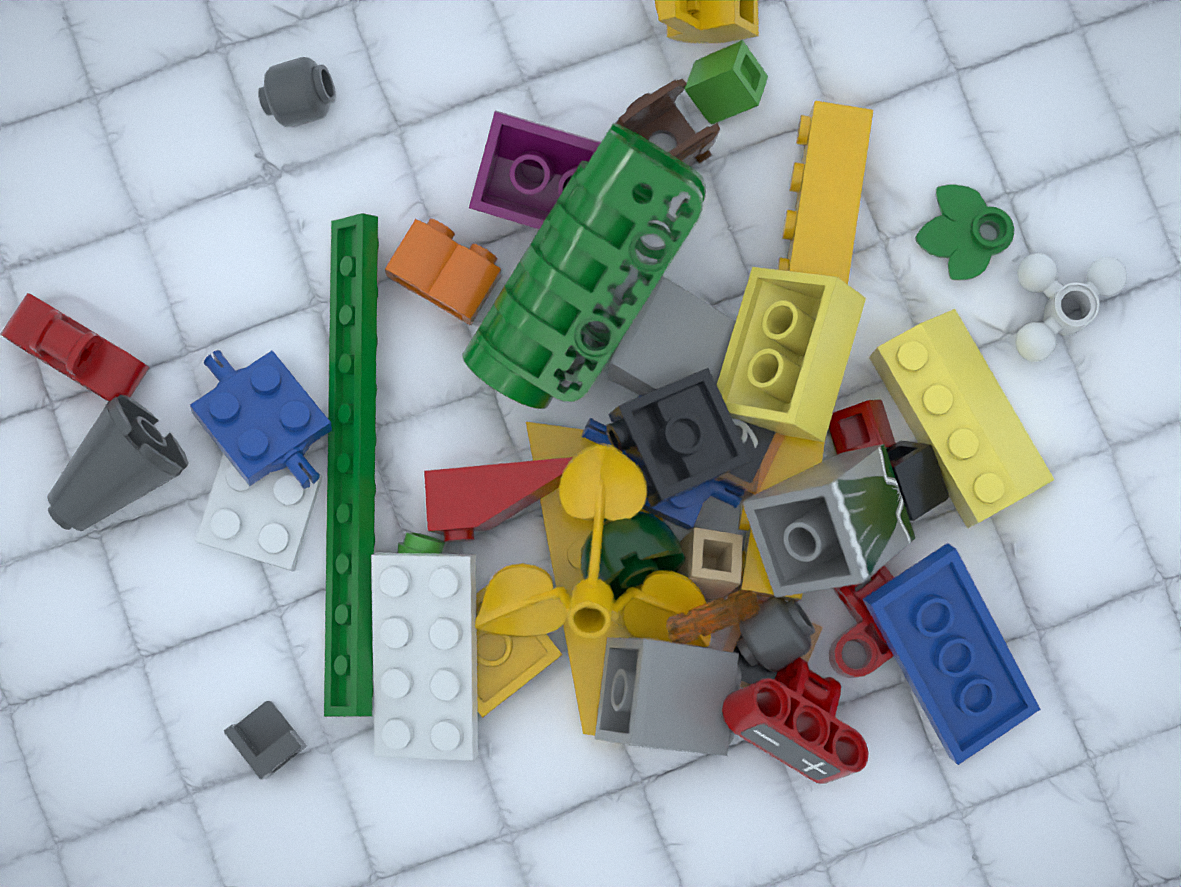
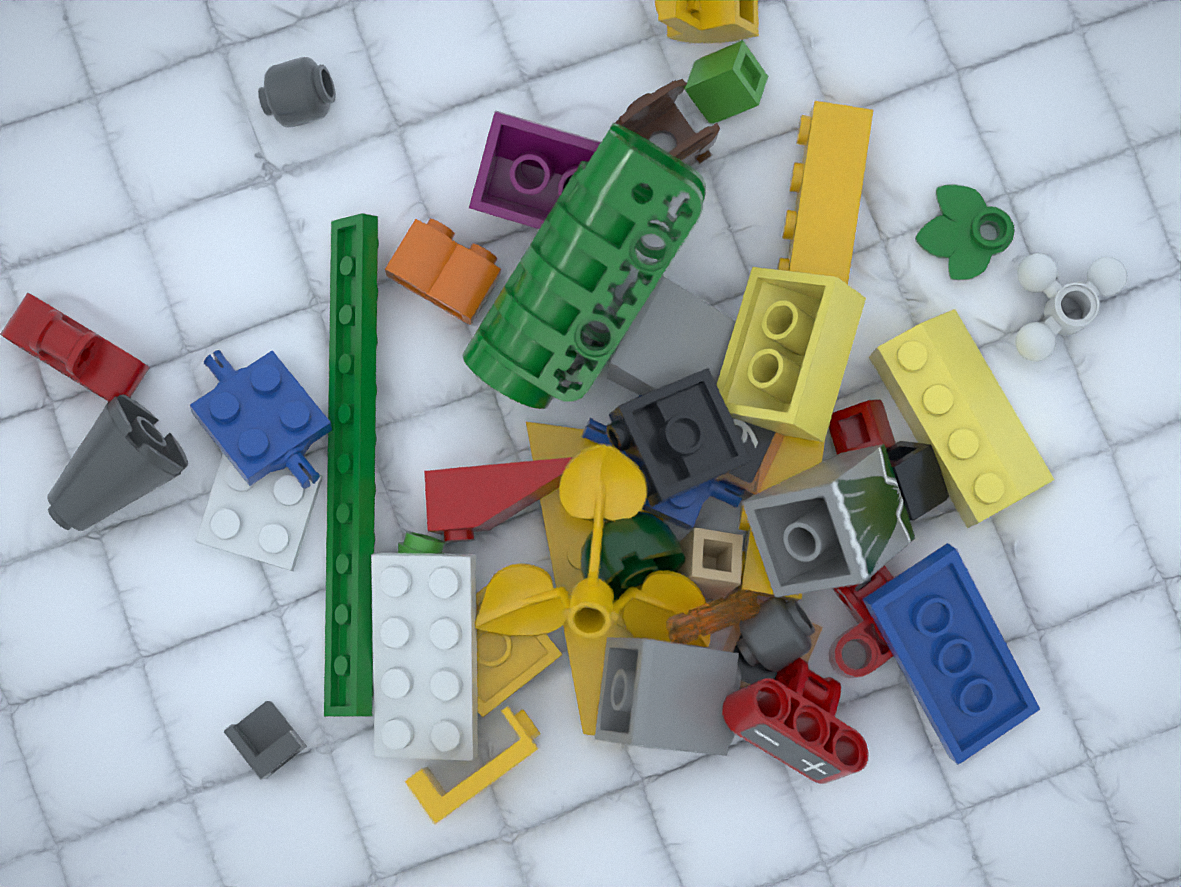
(440, 804): none -> yellow panel

